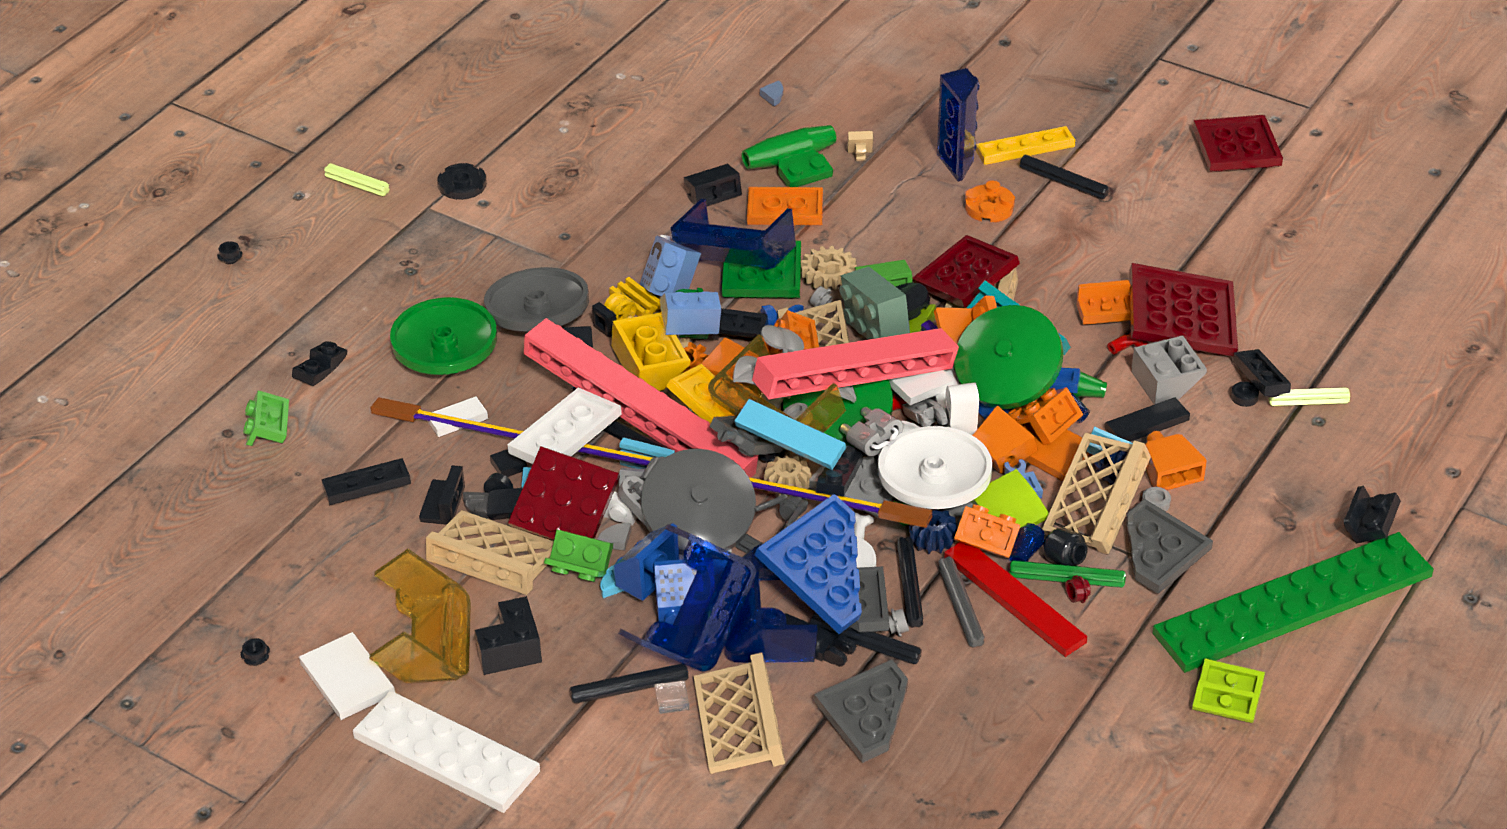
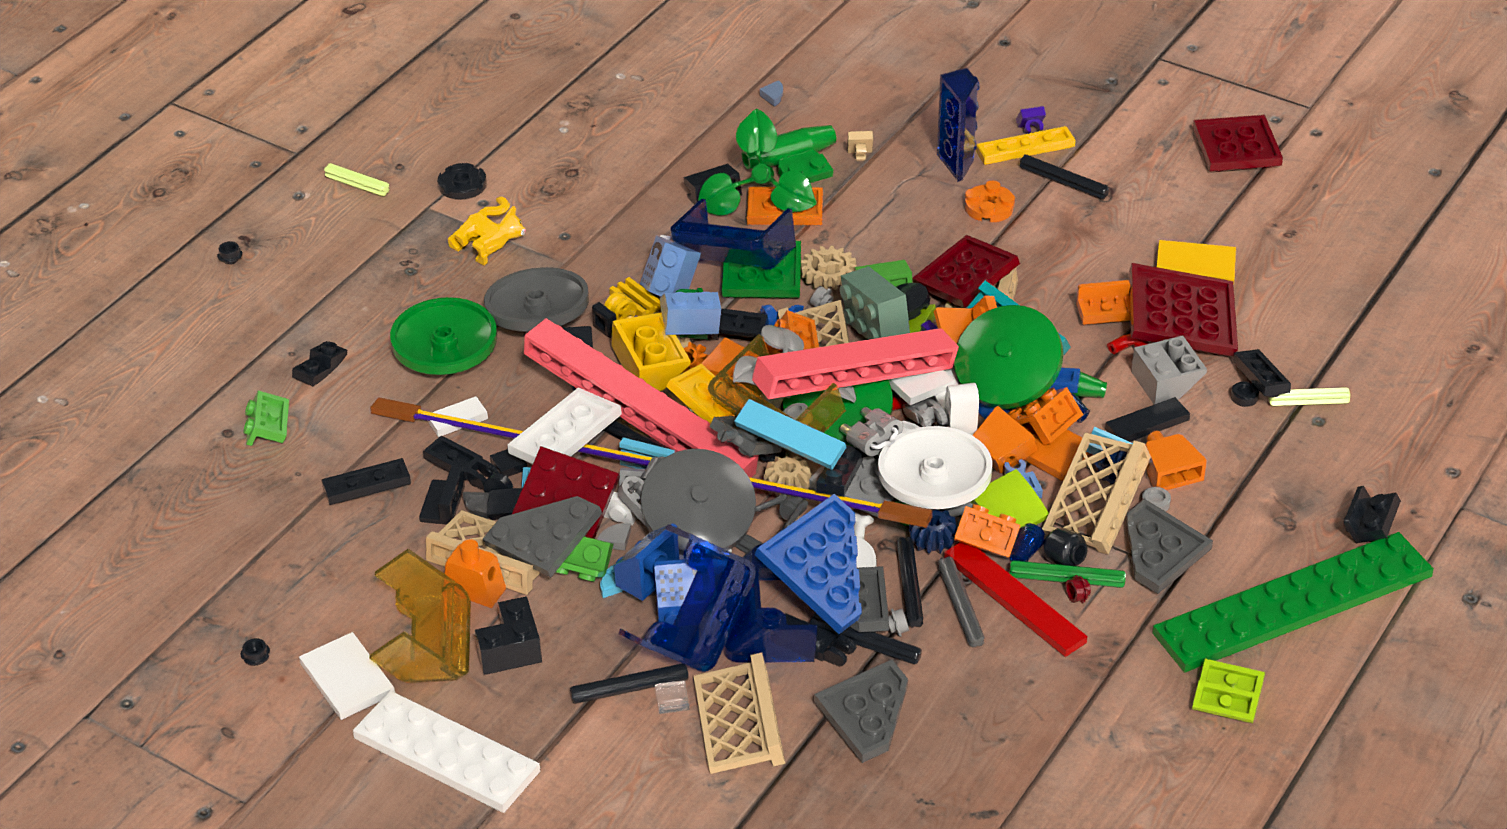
(446, 453): none -> black hinge
(476, 572): none -> orange torso
(487, 234): none -> yellow animal
(544, 533): none -> dark grey plate
(752, 135): none -> green plant
(1031, 117): none -> dark purple tile
(1197, 259): none -> yellow tile

